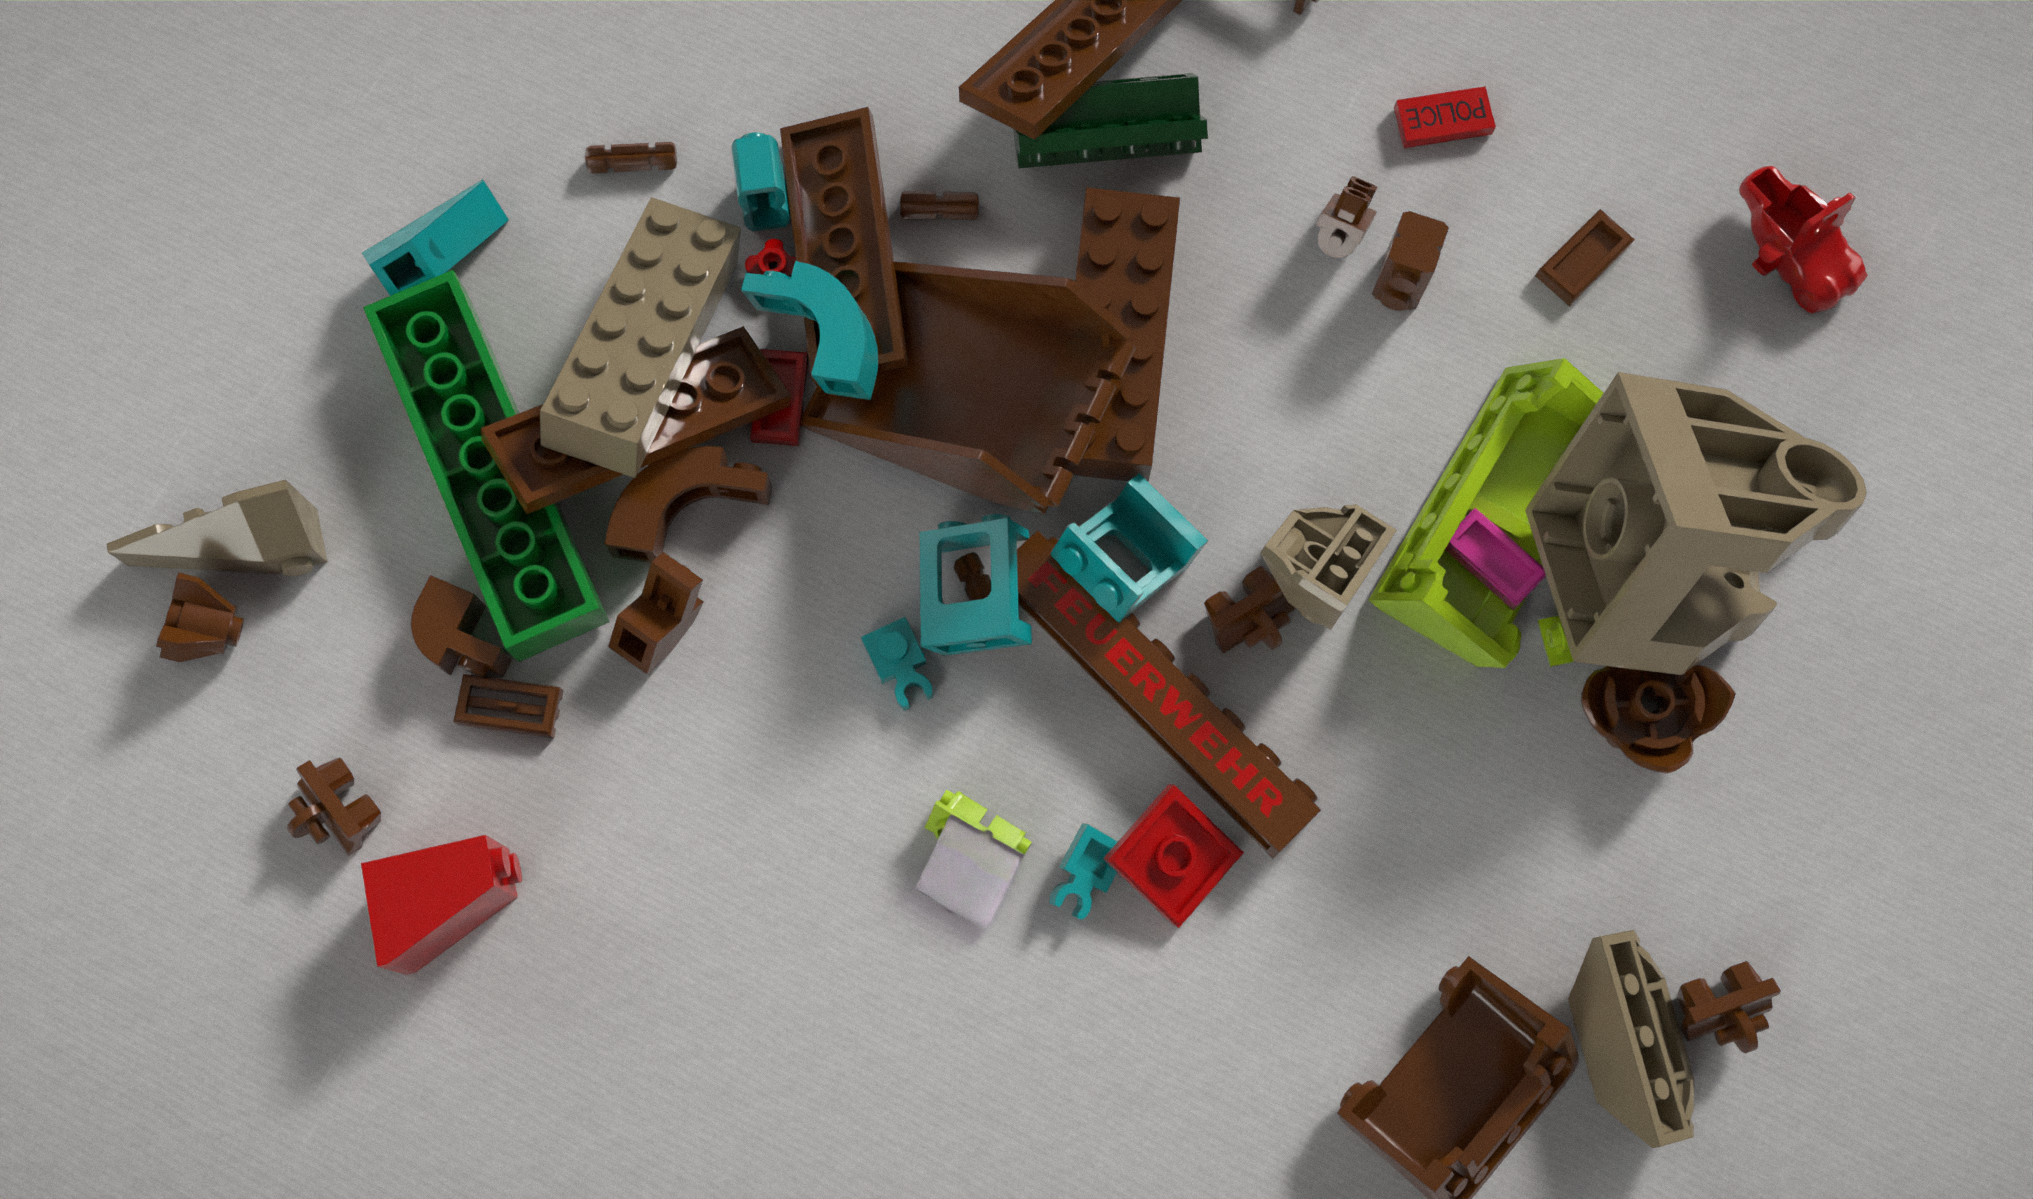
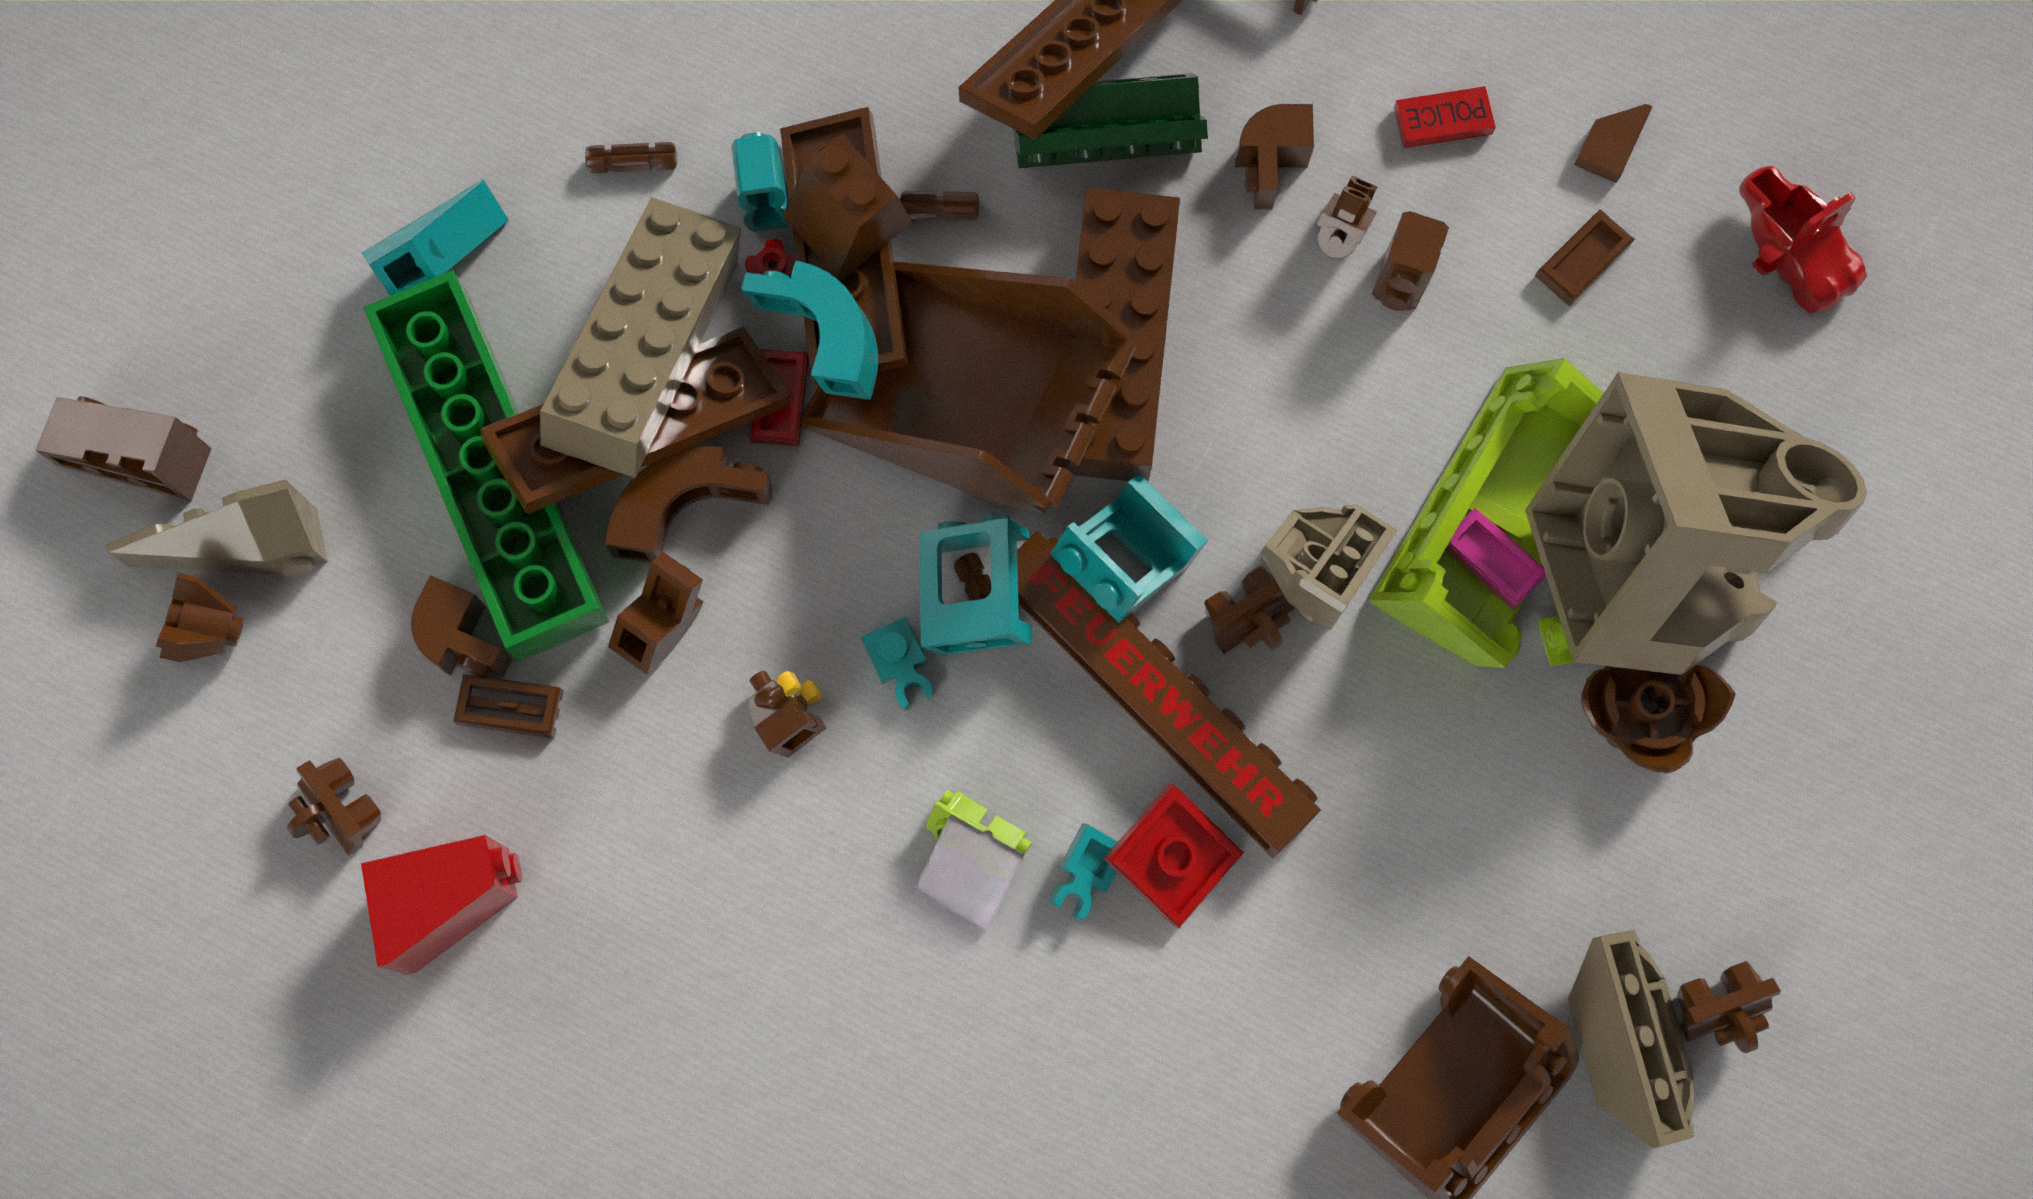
(125, 446): none -> wedge
(781, 715): none -> reddish brown piece
(844, 208): none -> reddish brown slope
(1274, 139): none -> reddish brown brick
(1612, 142): none -> reddish brown tile

